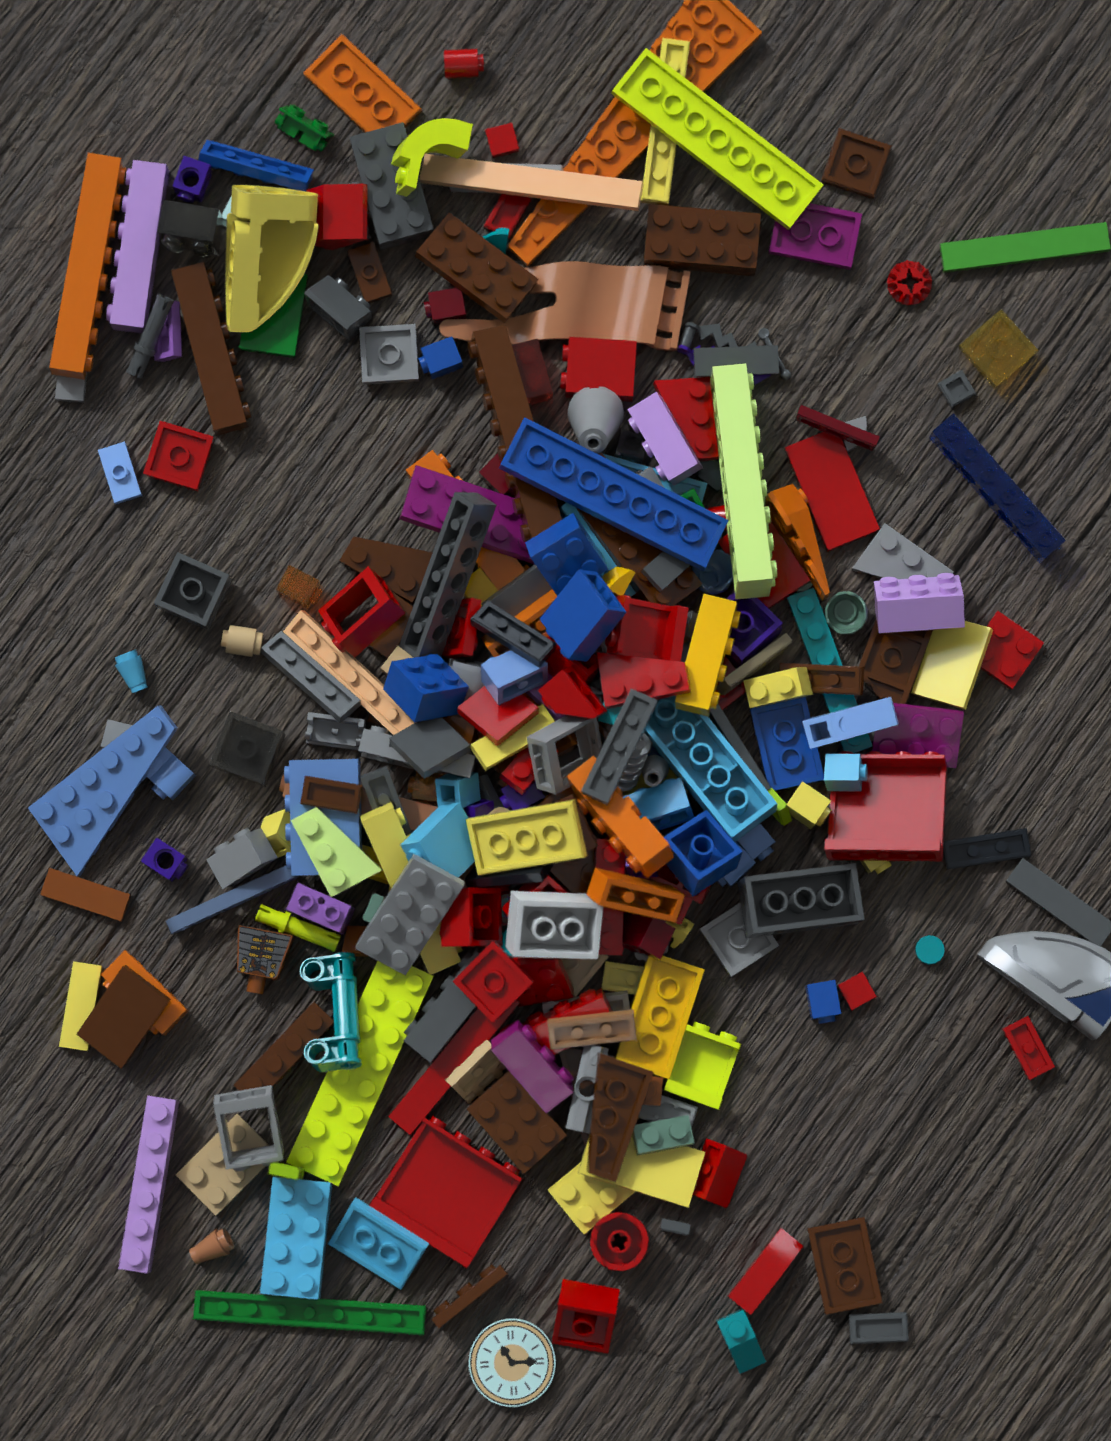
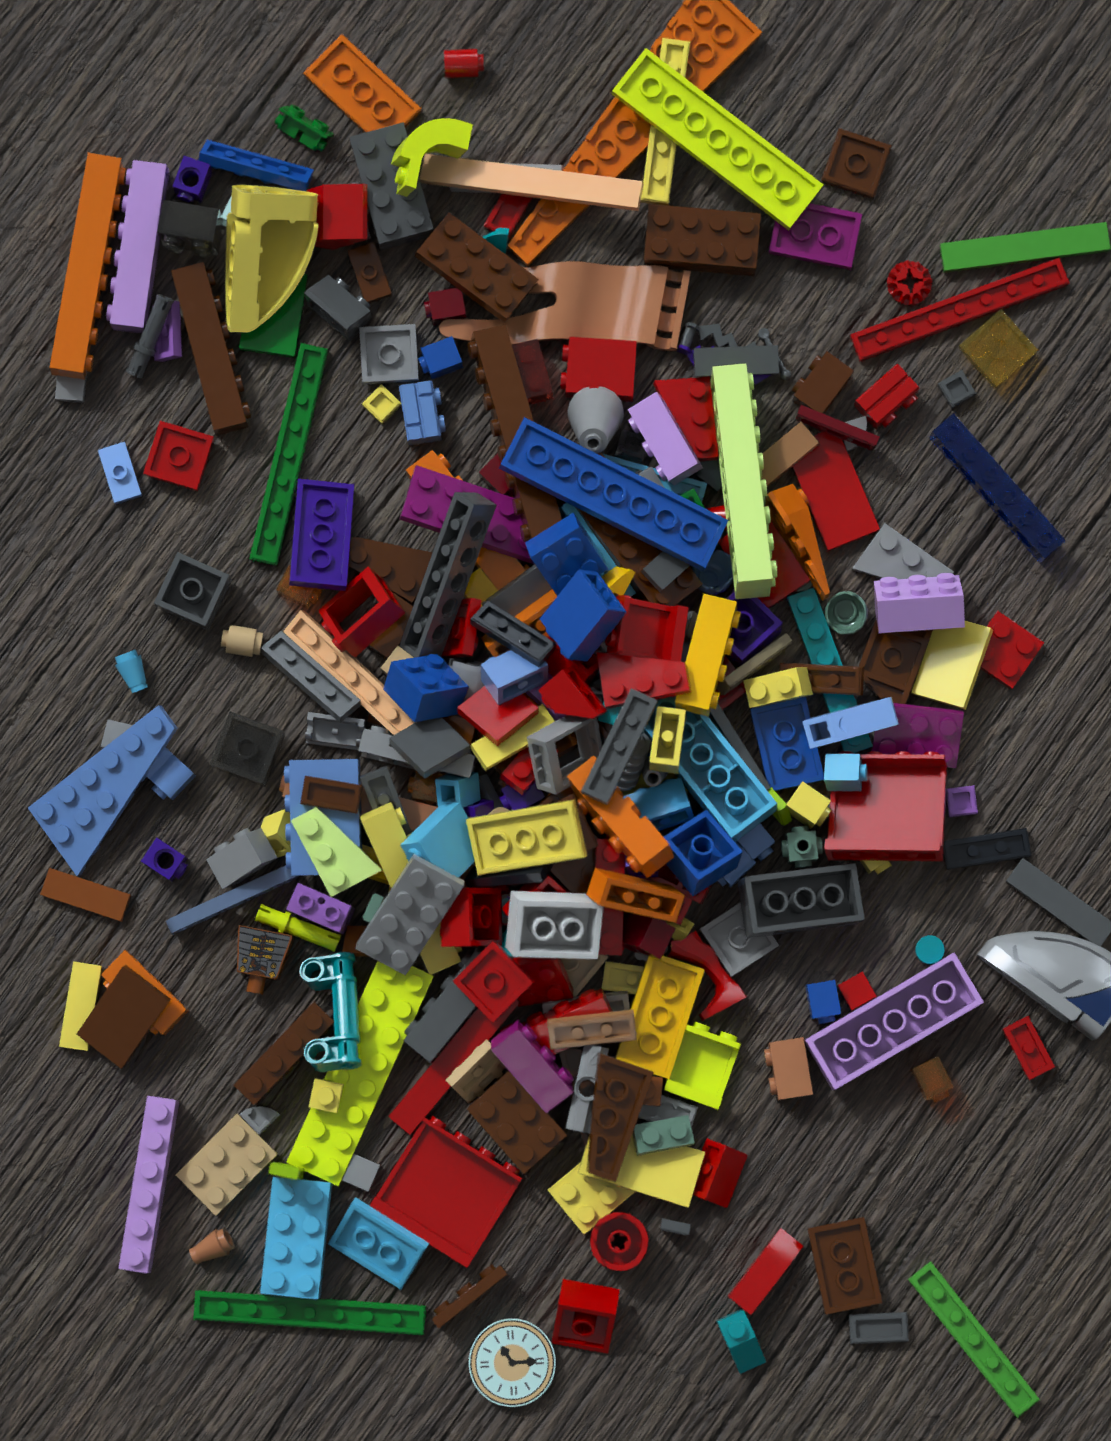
(243, 1101): light grey window -> none
(259, 1117): none -> light grey tile
(289, 454): none -> green tile
(321, 534): none -> dark purple plate
(326, 1095): none -> light yellow plate
(361, 1172): none -> light grey tile
(381, 404): none -> light yellow tile
(421, 413): none -> medium blue brick
(502, 140): red tile -> none
(667, 740): none -> light yellow brick
(699, 953): none -> red animal
(787, 452): none -> medium nougat tile
(789, 1068): none -> nougat brick
(794, 855): none -> sand green brick
(823, 383): none -> reddish brown brick
(887, 397): none -> red brick
(893, 1021): none -> lavender brick
(932, 1080): none -> clear orange brick
(959, 309): none -> red tile
(961, 801): none -> medium lavender tile
(973, 1339): none -> bright green tile

